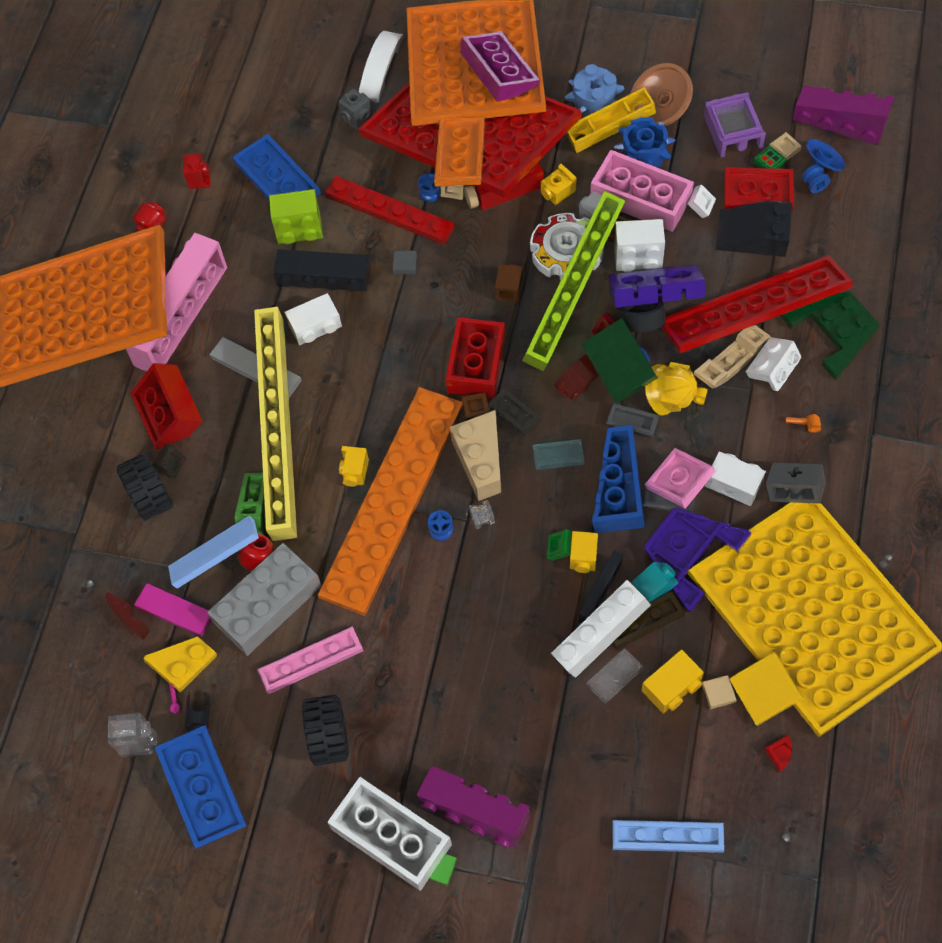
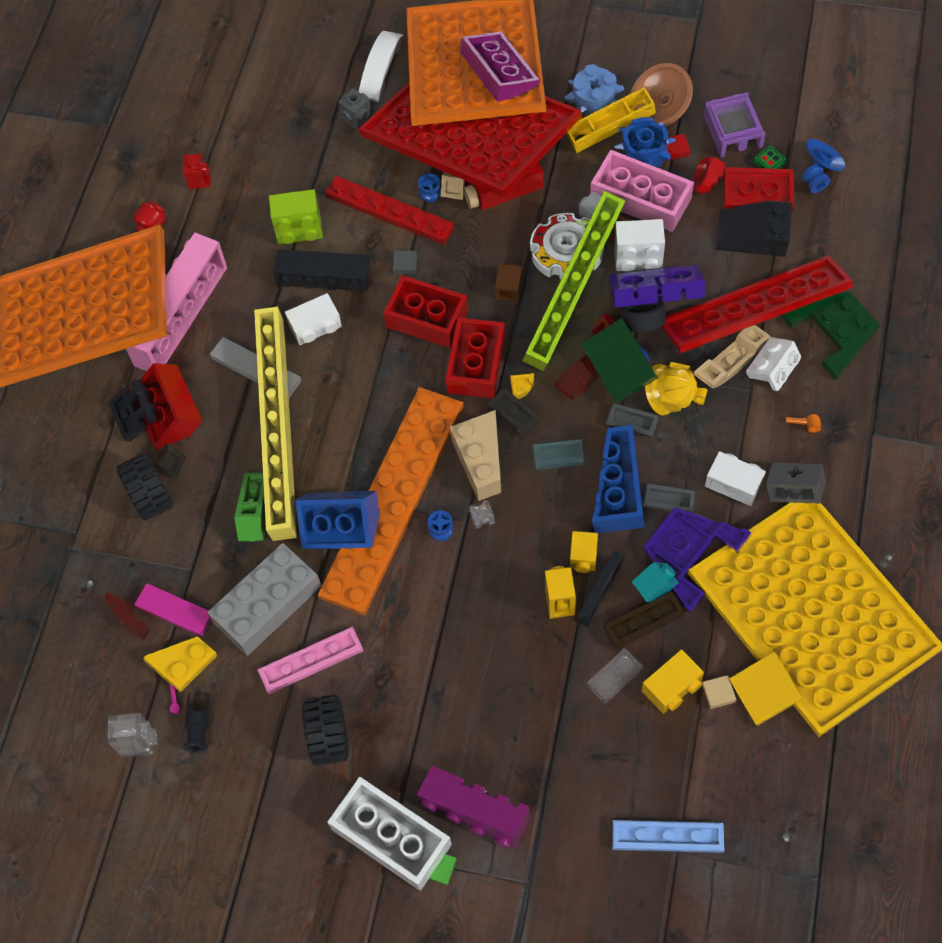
(127, 413): none -> black plate
(200, 786): blue plate -> none
(213, 552): light blue tile -> none
(255, 552): red head -> none
(272, 169): blue plate -> none
(338, 519): none -> blue slope
(354, 465): yellow brick -> none
(425, 311): none -> red brick
(460, 151): orange tile -> none
(475, 405): reddish brown tile -> none
(521, 384): none -> yellow tile
(558, 185): yellow brick -> none
(559, 545): green tile -> none
(560, 592): none -> yellow brick
(601, 628): white brick -> none
(678, 148): none -> red tile
(680, 478): bright pink tile -> none
(701, 201): white plate -> none
(707, 174): none -> red rock
(780, 752): red tile -> none
(786, 146): tan tile -> none
(844, 113): magenta wedge -> none

